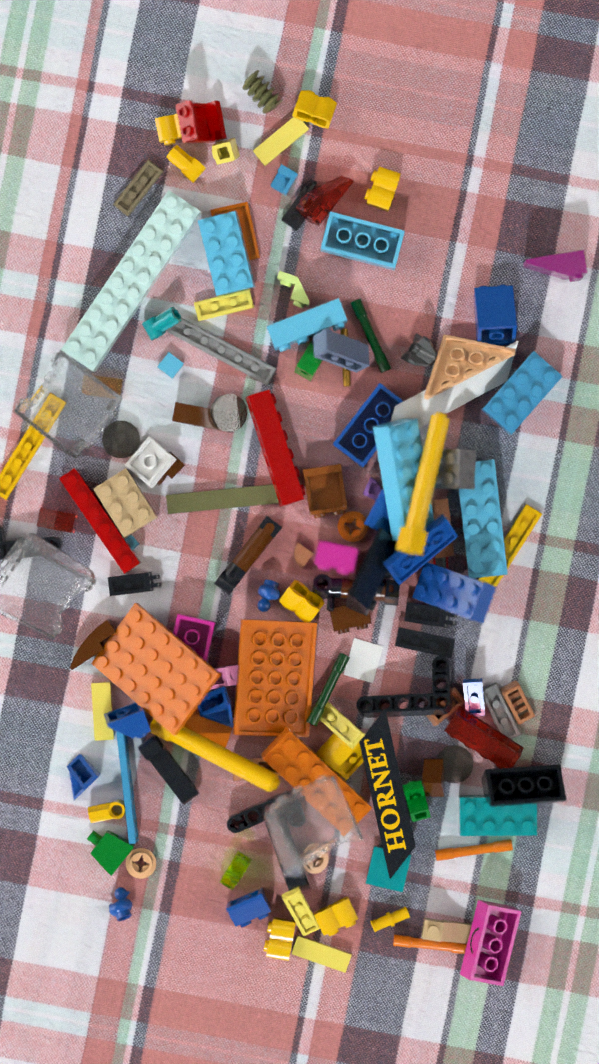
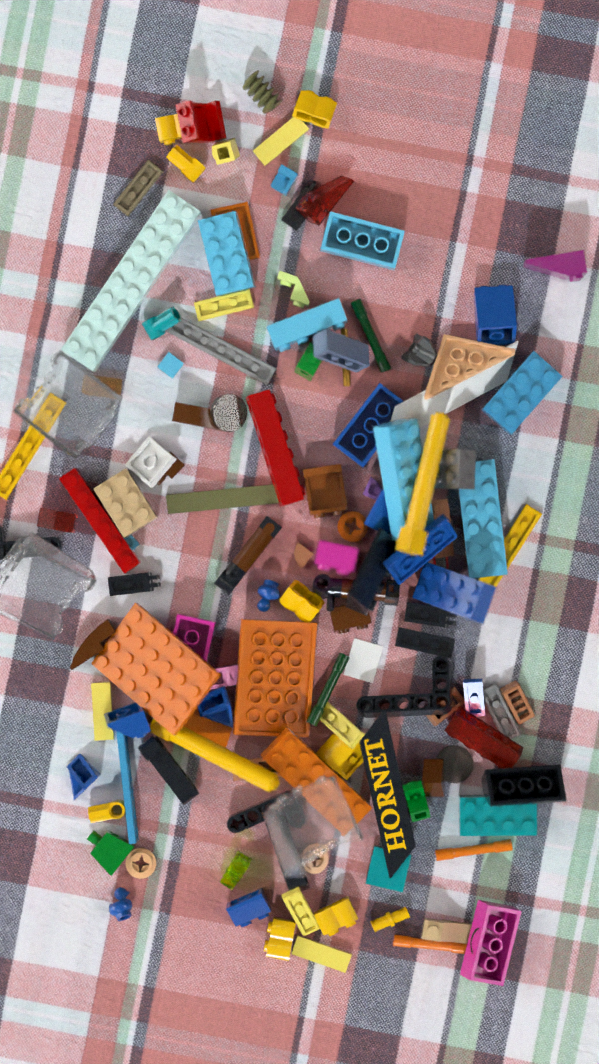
(121, 439): clear smoke tile -> none
(383, 188): yellow brick -> none

